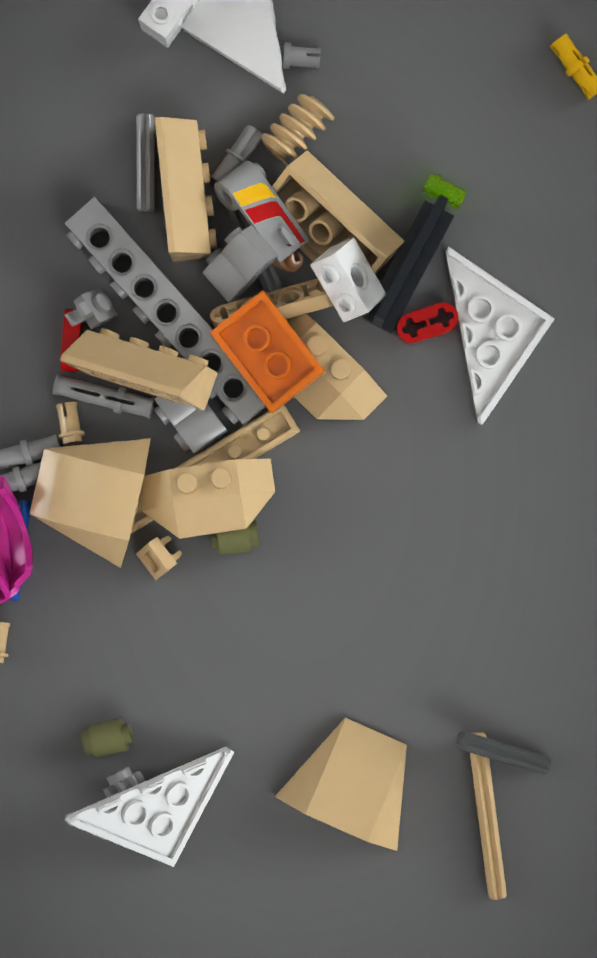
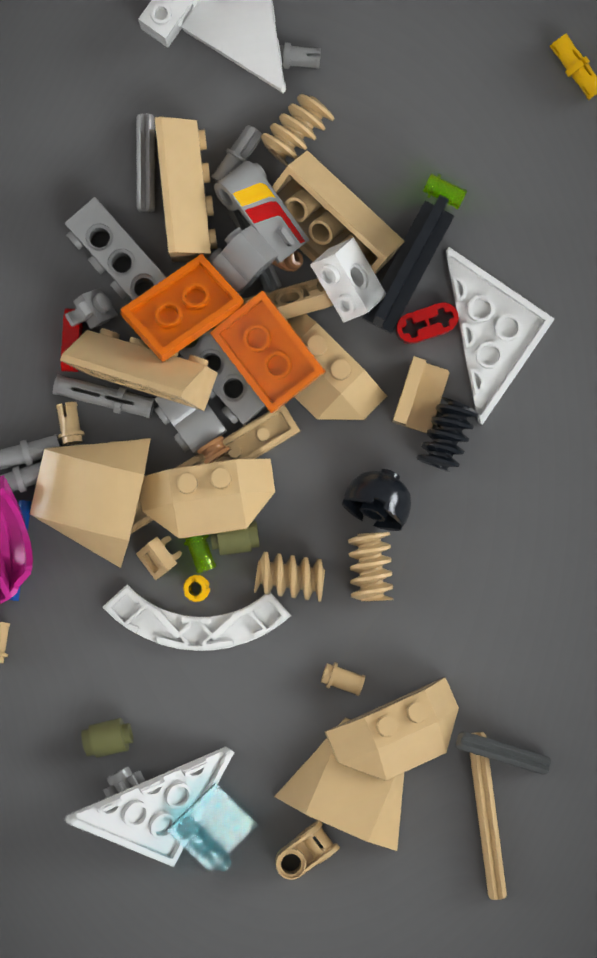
(182, 307): none -> orange plate
(188, 588): none -> yellow pin
(196, 632): none -> white tile
(200, 553): none -> clear neon green pin
(212, 828): none -> clear light blue hinge
(214, 450): none -> medium nougat bush
(290, 576): none -> tan piece
(307, 850): none -> tan piece
(342, 679): none -> tan pin
(370, 567): none -> tan piece
(379, 498): none -> black cylinder
(398, 733): none -> tan wedge
(420, 395): none -> tan panel
(447, 434): none -> black piece

